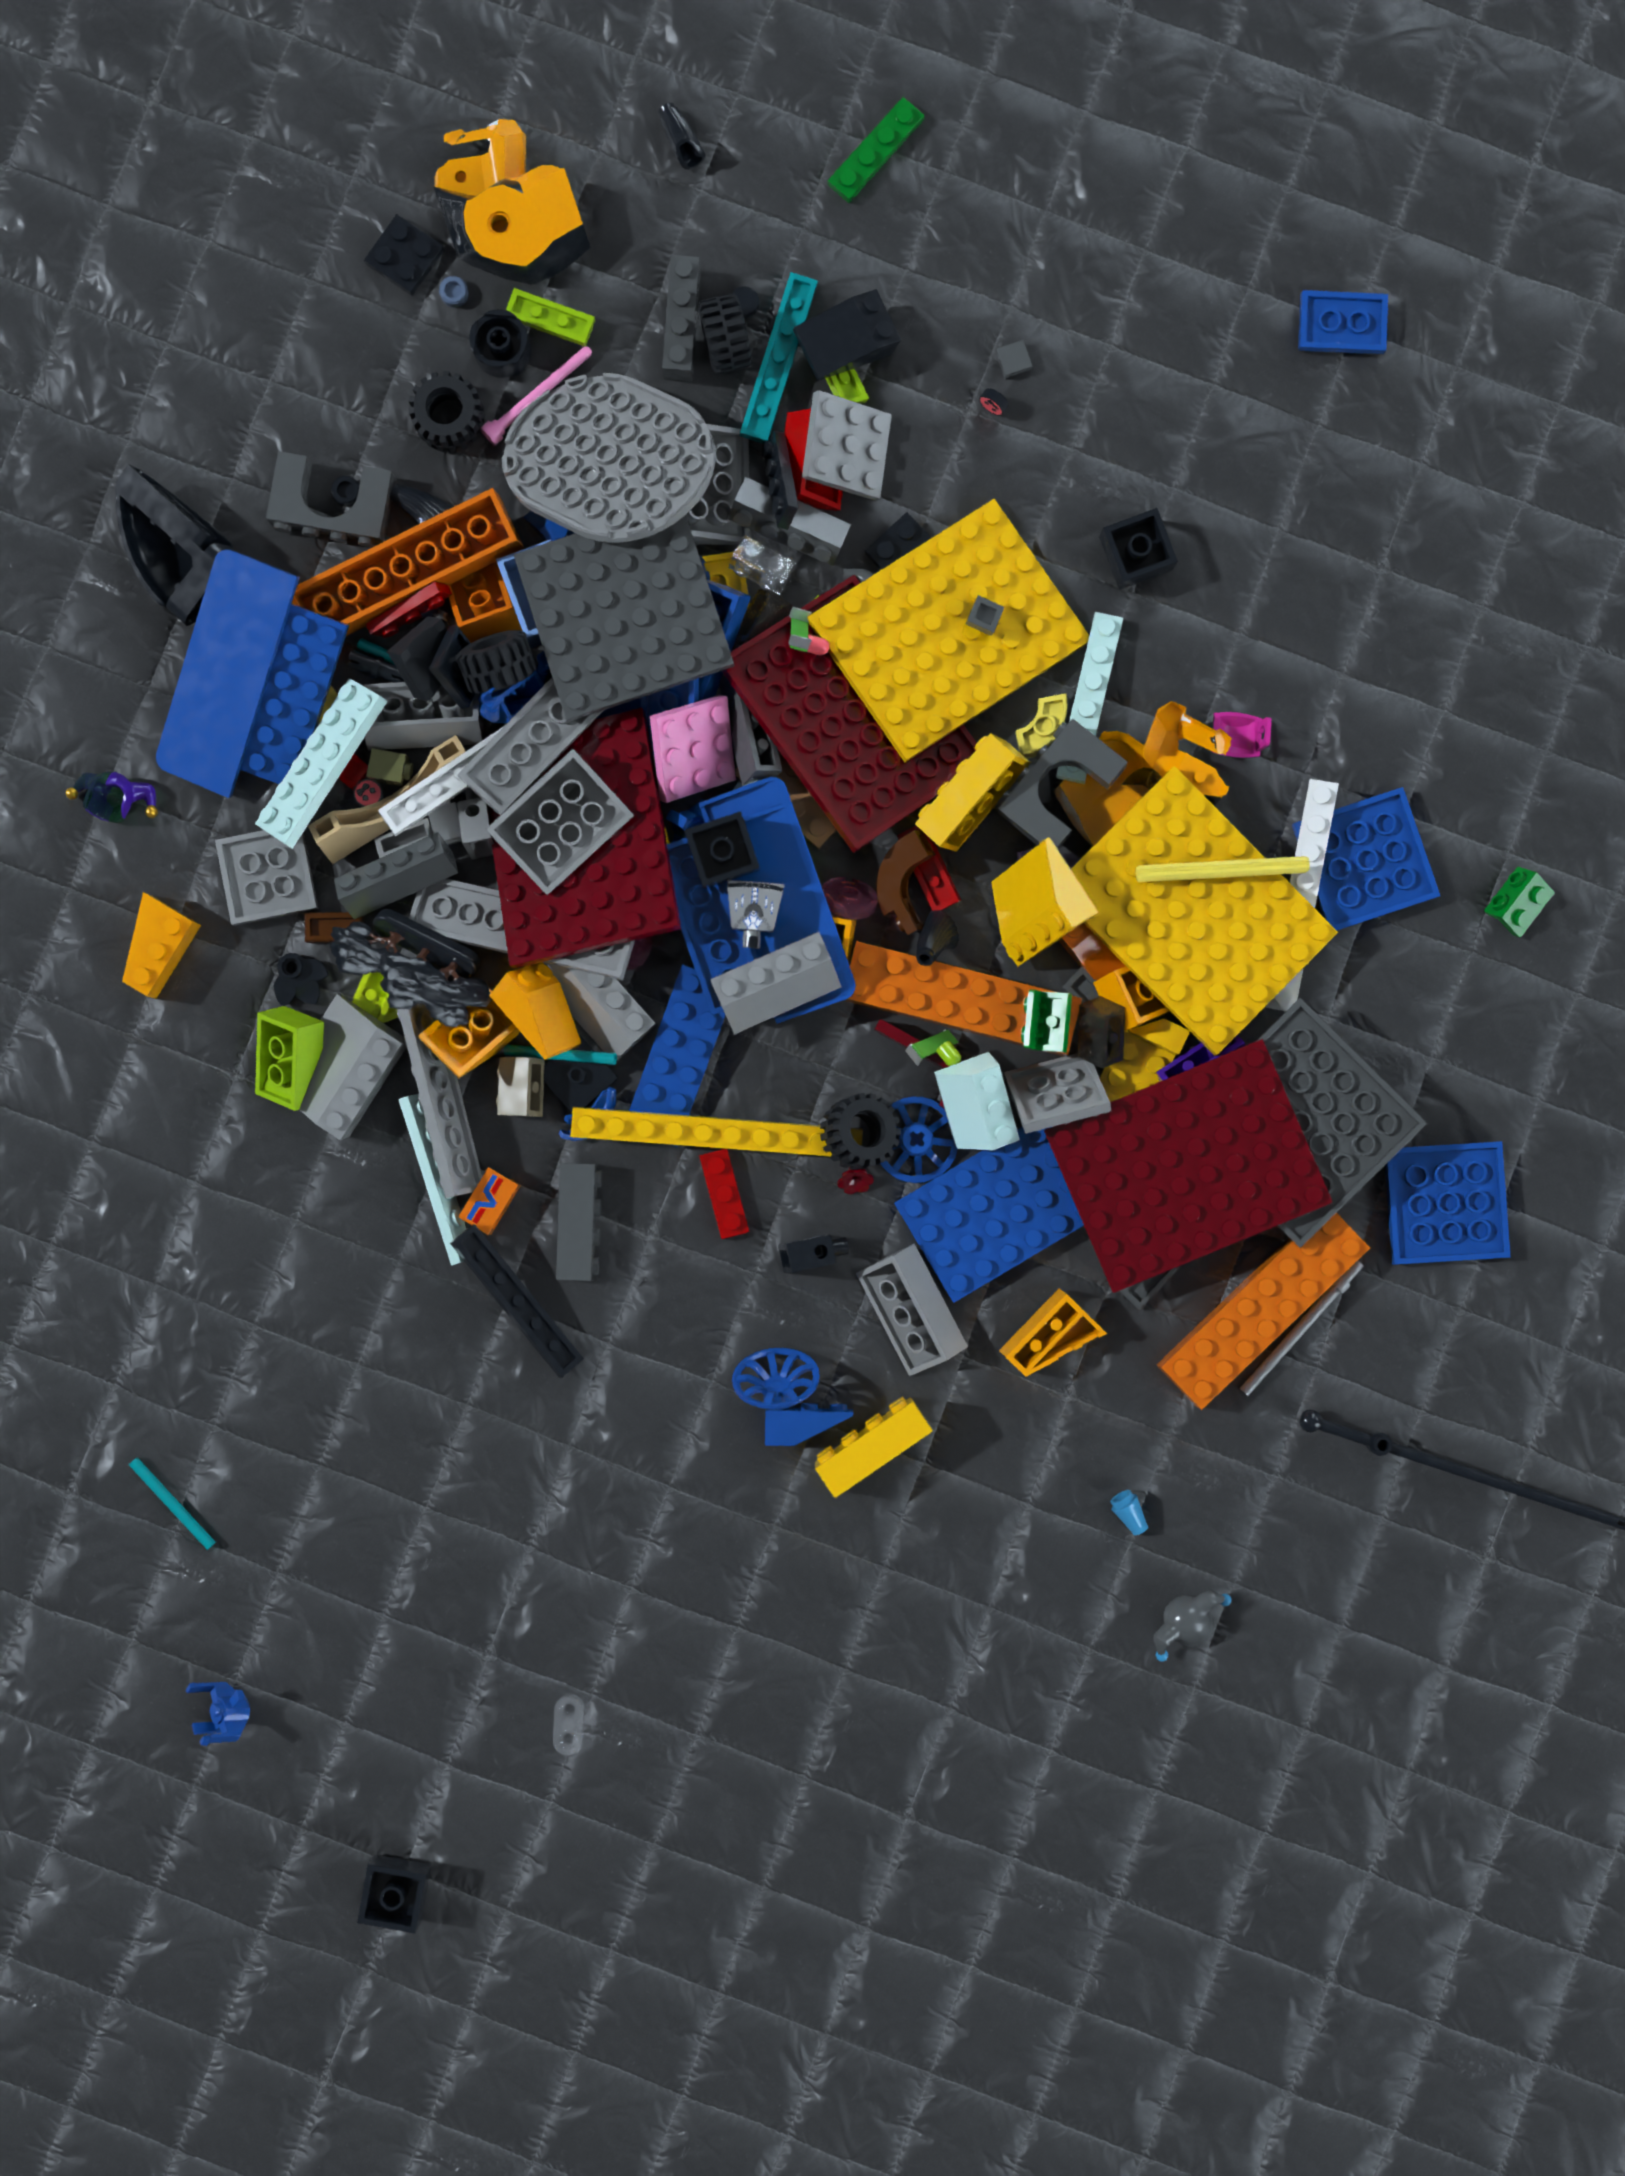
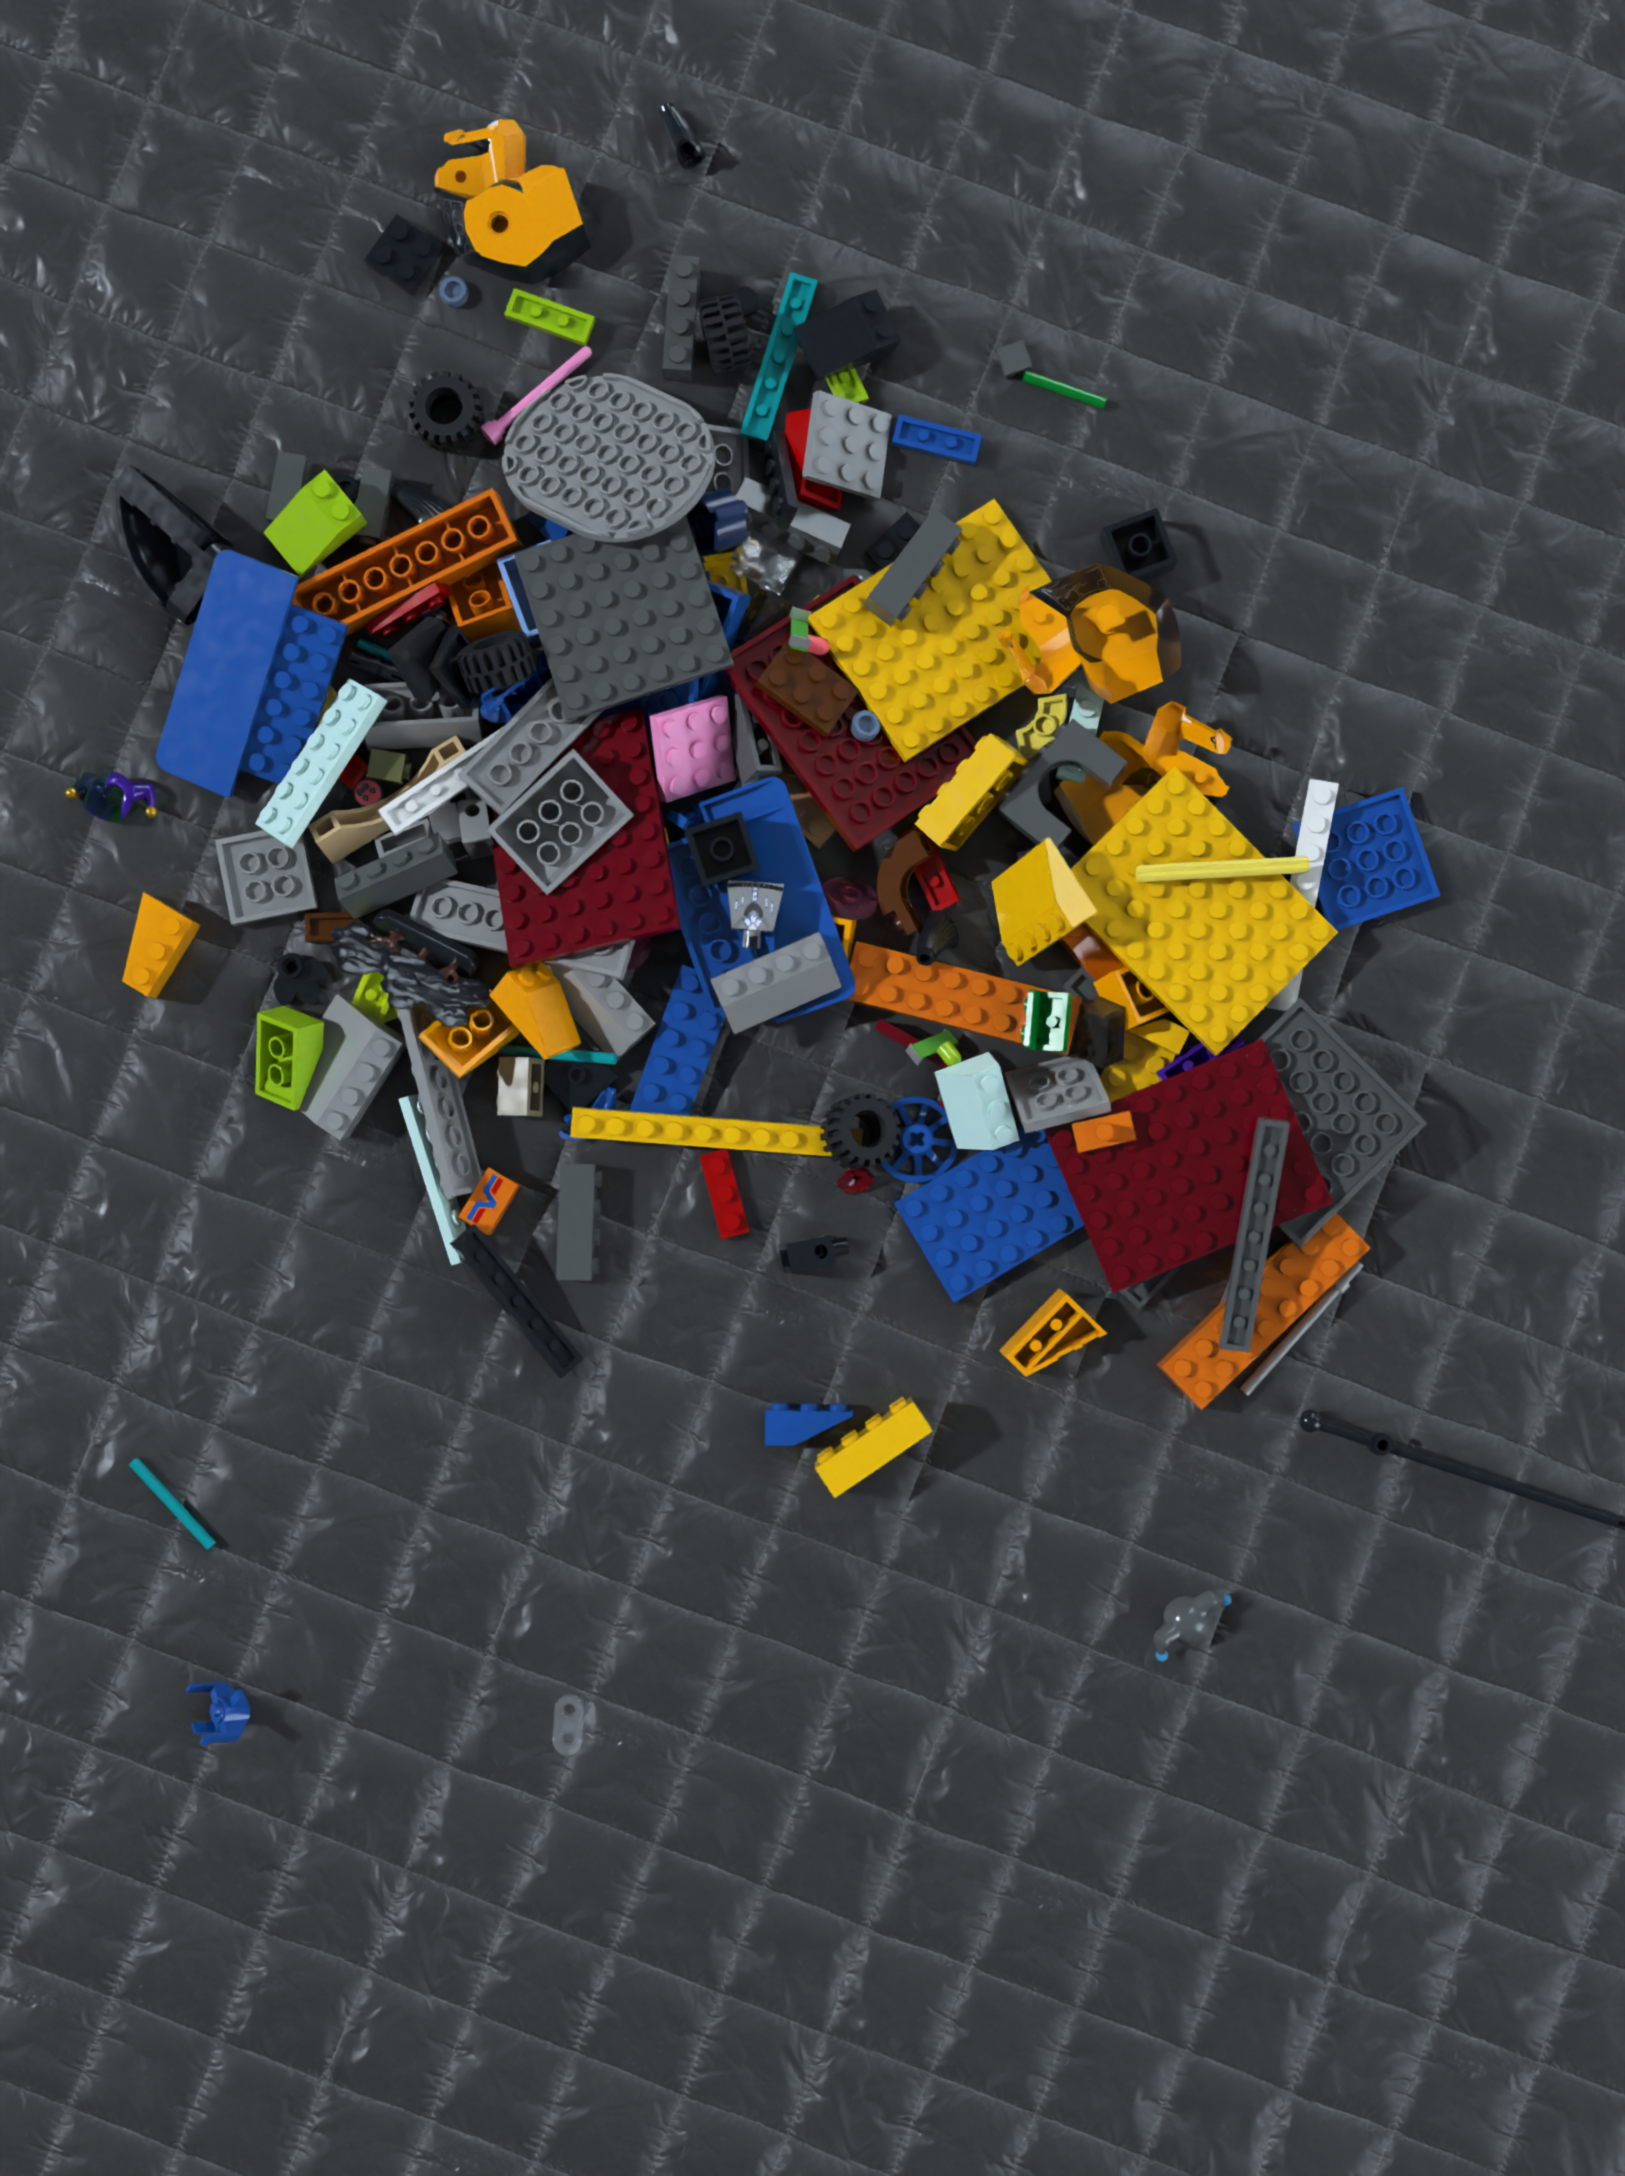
(314, 524): none -> lime slope
(394, 1893): black brick -> none
(485, 343): black brick -> none
(718, 521): none -> dark blue brick
(775, 1387): blue wheel -> none
(807, 688): none -> reddish brown plate
(865, 725): none -> sand blue tile
(875, 149): green plate -> none
(912, 1310): light grey slope -> none
(913, 567): none -> dark grey brick
(936, 440): none -> blue plate
(984, 615): dark grey plate -> none
(993, 401): black tile -> none
(1064, 389): none -> green bar
(1103, 1131): none -> orange tile
(1104, 623): none -> light orange piece
(1129, 1511): dark azure cone -> none
(1245, 733): dark pink piece -> none
(1253, 1234): none -> dark grey plate
(1343, 322): blue plate -> none
(1447, 1203): blue plate -> none
(1520, 900): green bracket -> none

